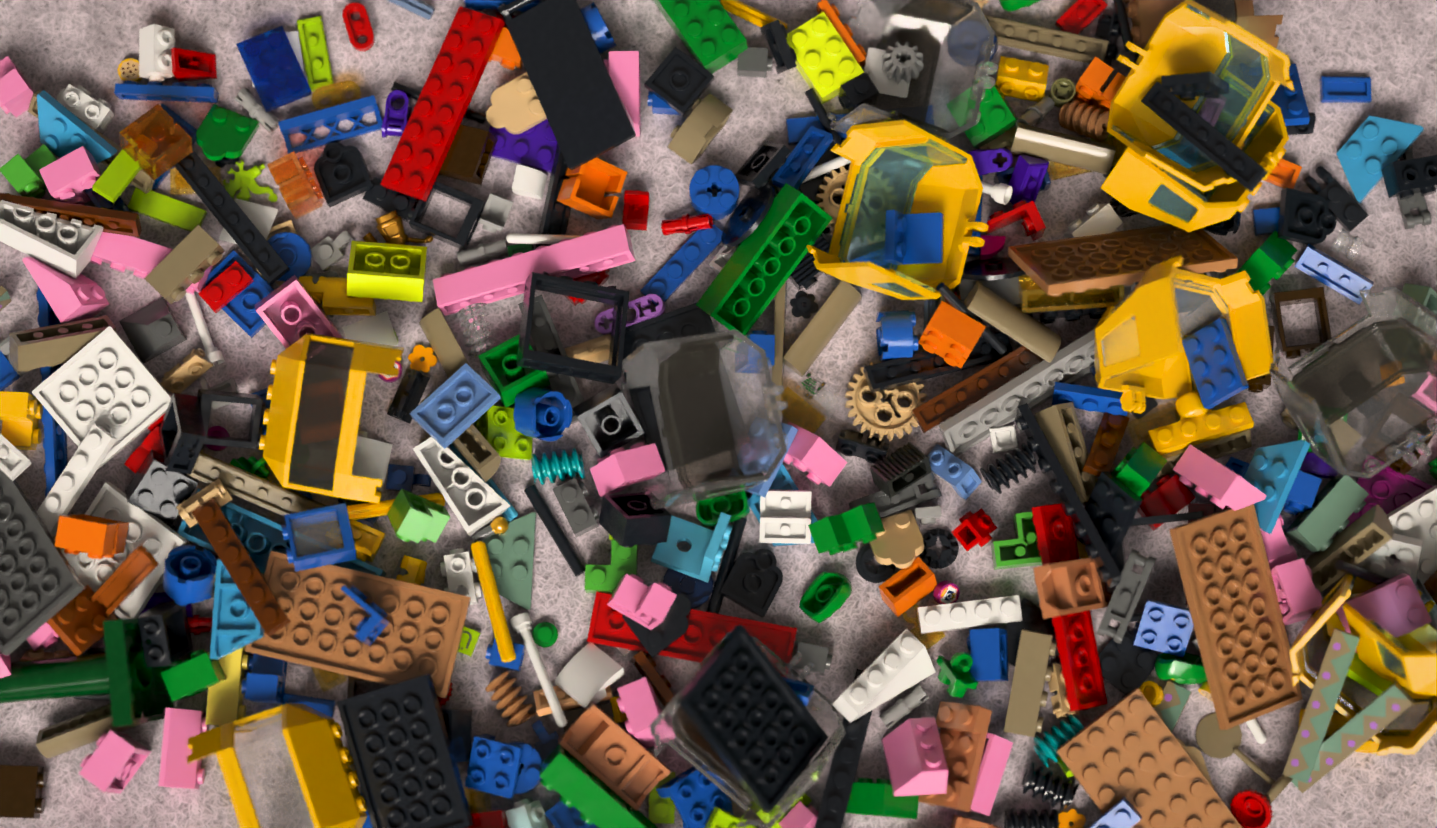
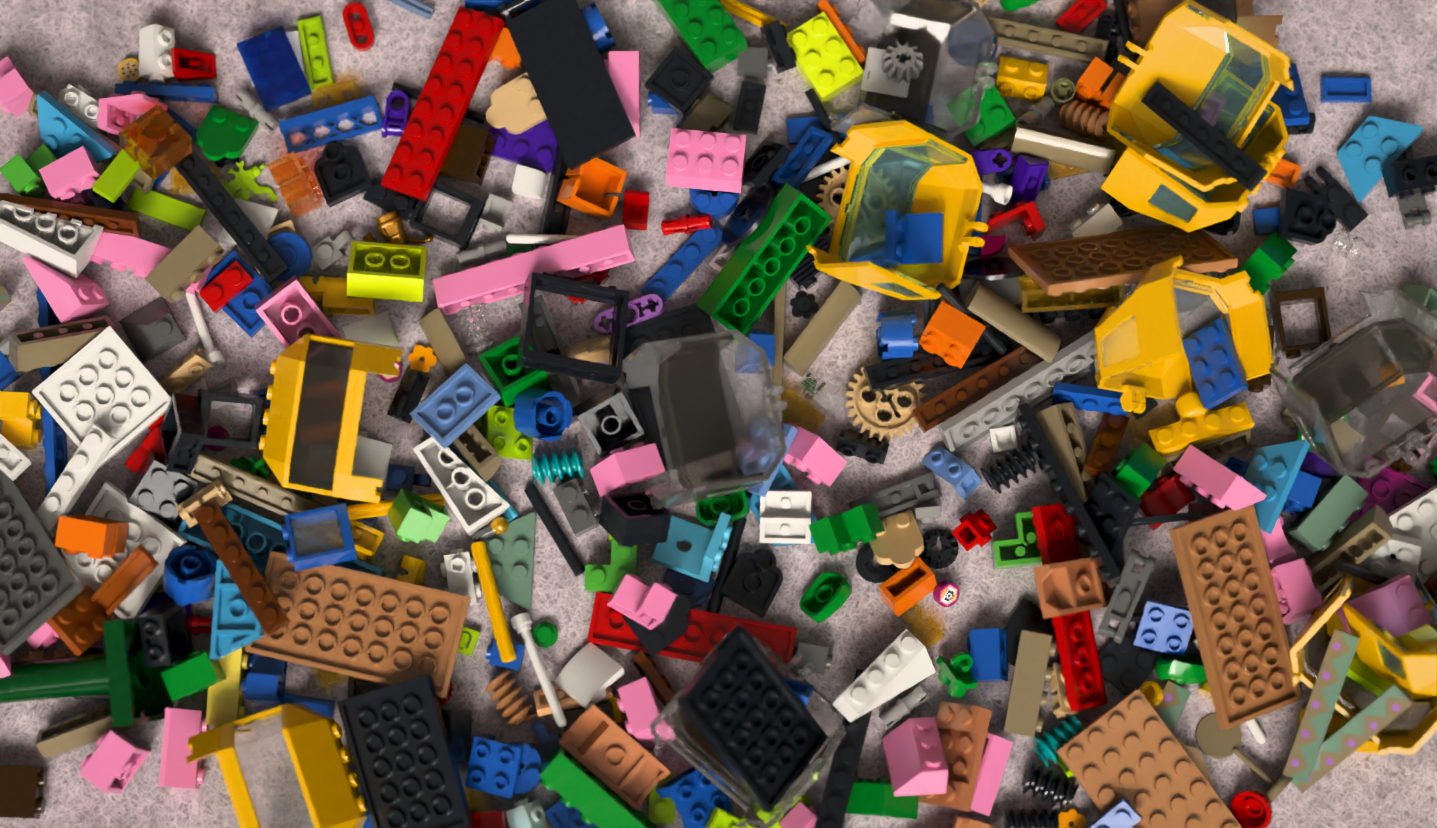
(120, 110): none -> bright pink bracket
(369, 628): blue bracket -> none
(706, 160): none -> bright pink brick
(749, 107): none -> black plate
(857, 92): black bracket -> none
(900, 469): pearl dark grey brick -> none
(969, 614): white plate -> none
(1195, 84): black plate -> none
(1333, 273): plate -> none

